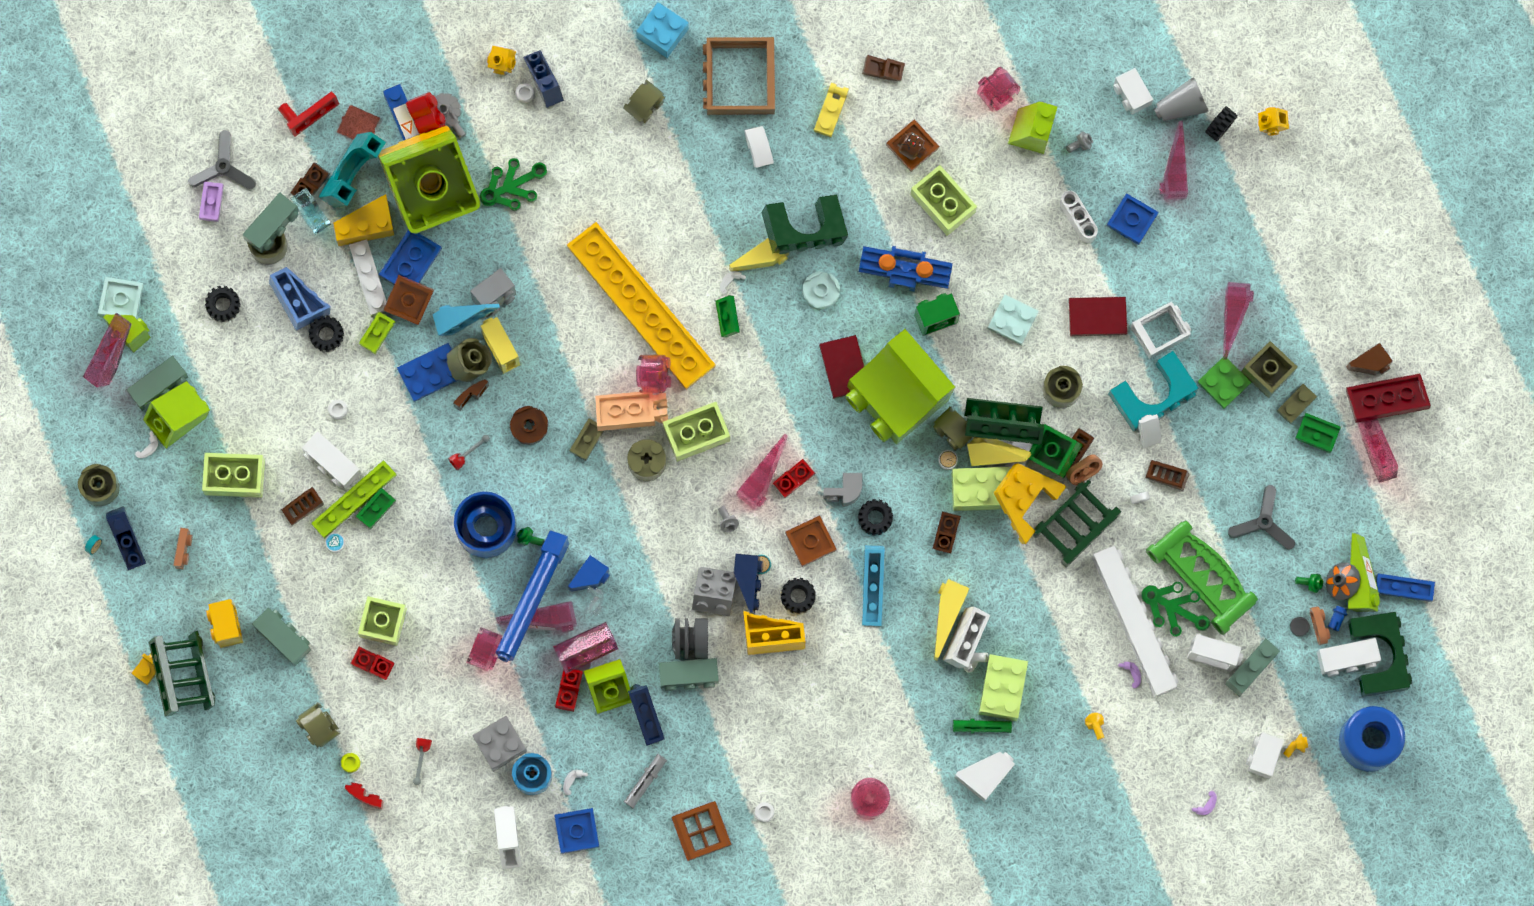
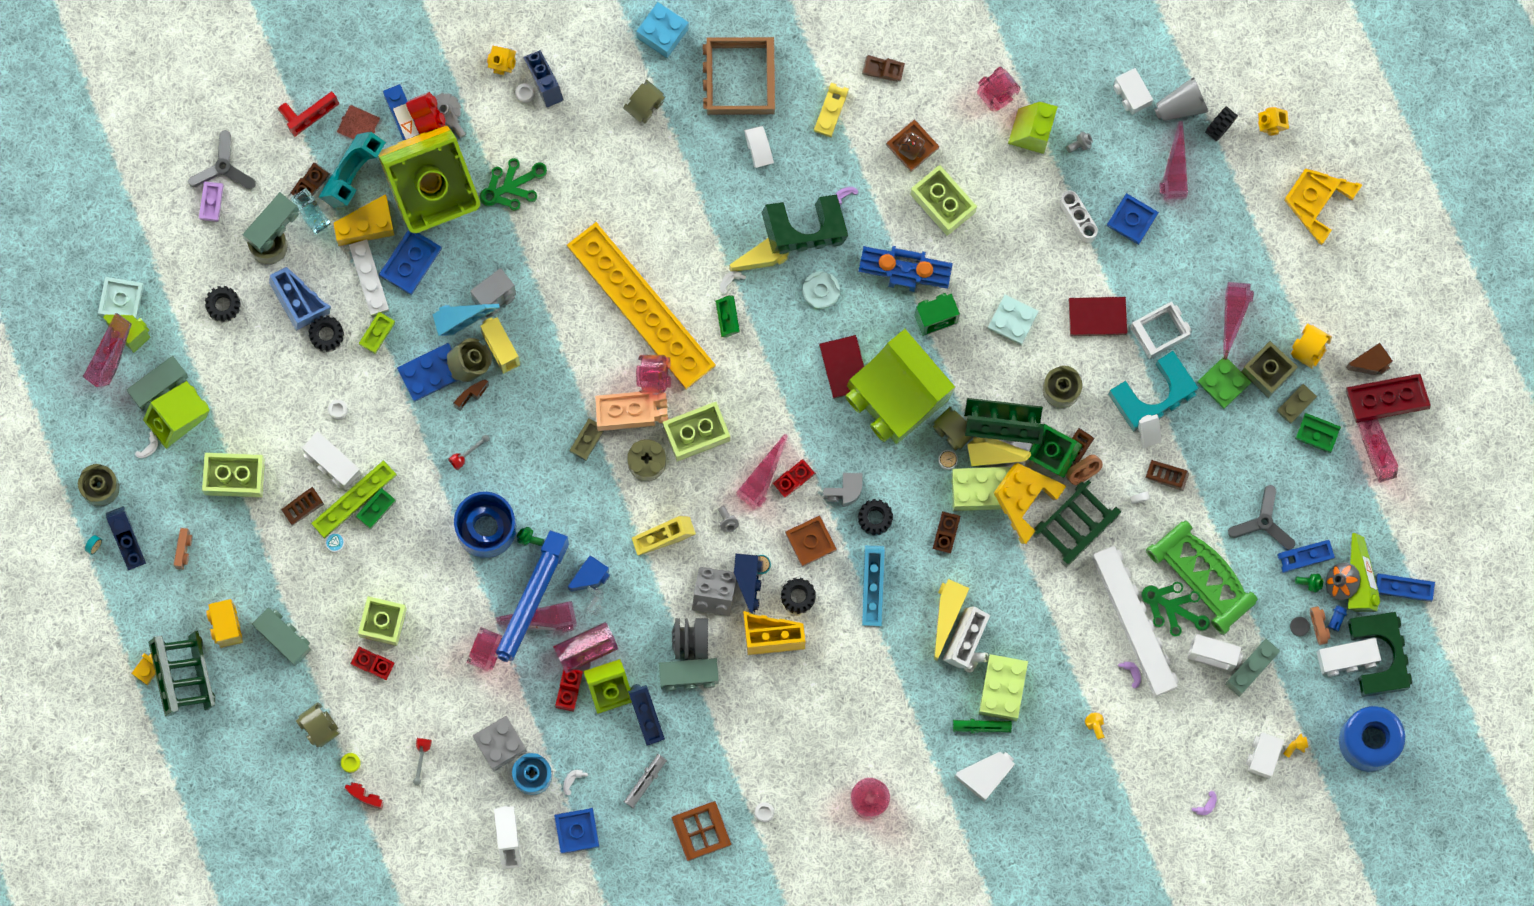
(408, 299): dark orange plate -> none
(530, 414): reddish brown plate -> none
(664, 535): none -> light yellow slope
(844, 192): none -> lavender piece
(1306, 556): none -> blue plate
(1311, 195): none -> yellow wing
(1311, 346): none -> yellow brick

